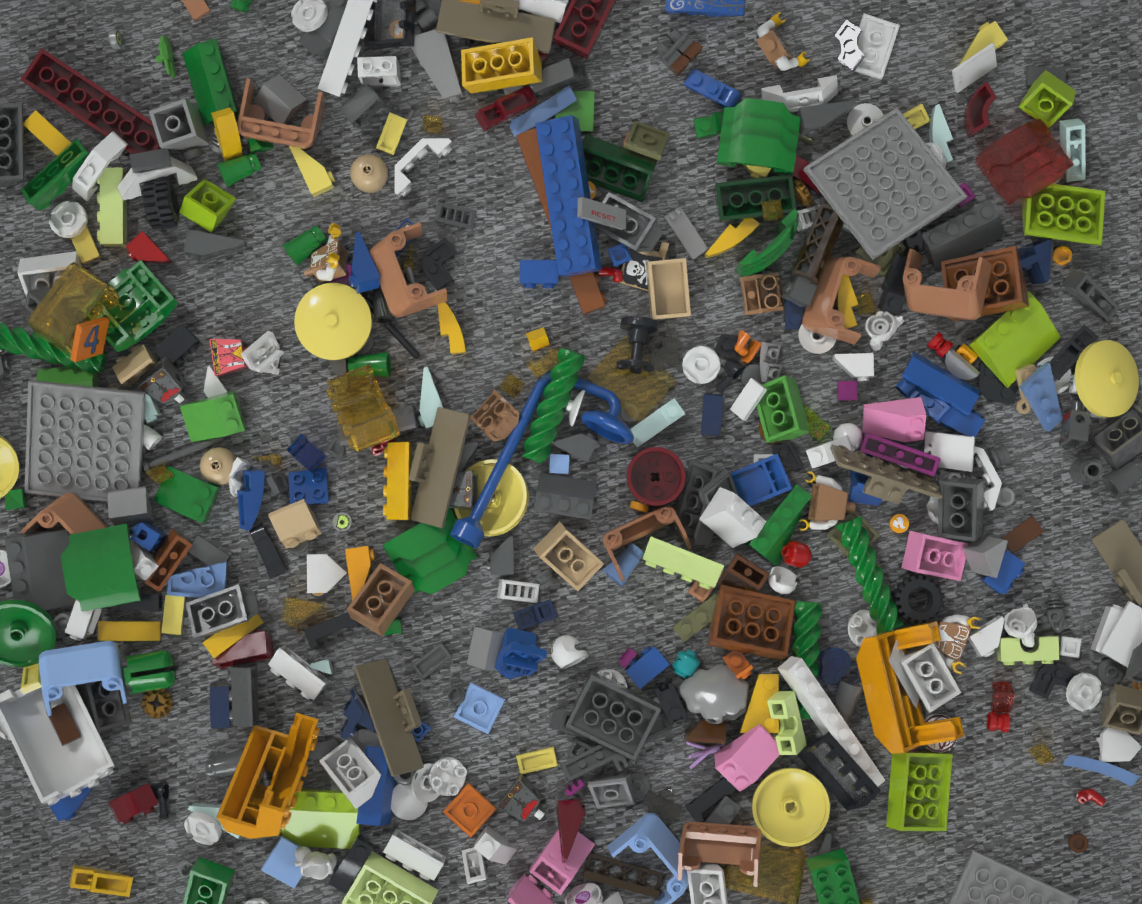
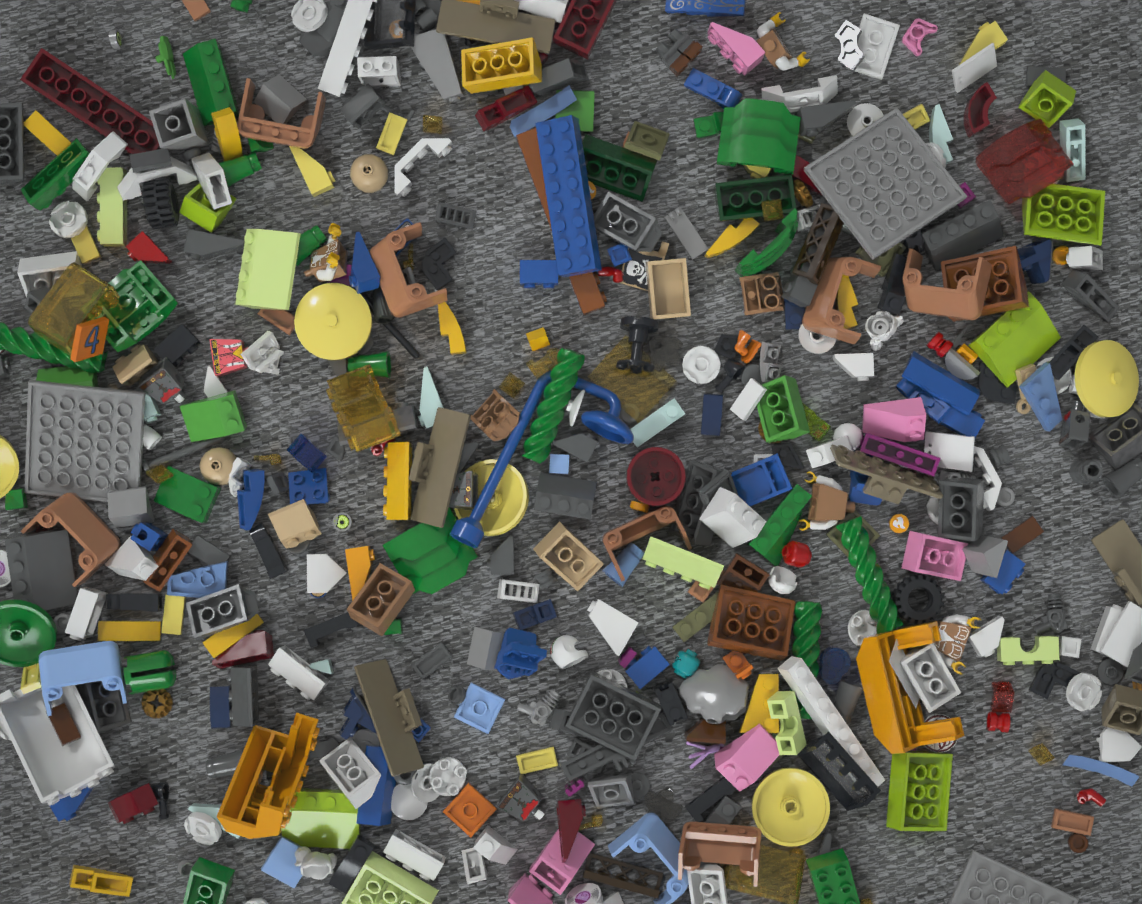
(100, 568): green slope -> none
(212, 180): none -> white slope
(267, 269): none -> yellowish green slope
(280, 318): none -> nougat tile
(299, 610): clear yellow slope -> none
(541, 710): none -> light grey piece
(596, 822): none -> clear yellow hand
(601, 213): light grey tile -> none
(612, 625): none -> white slope
(737, 47): none -> bright pink slope
(846, 390): magenta tile -> none
(865, 303): clear yellow slope -> none
(916, 33): none -> bright pink piece
(1021, 624): white hair -> none
(1072, 821): none -> nougat tile
(1085, 258): none -> white slope

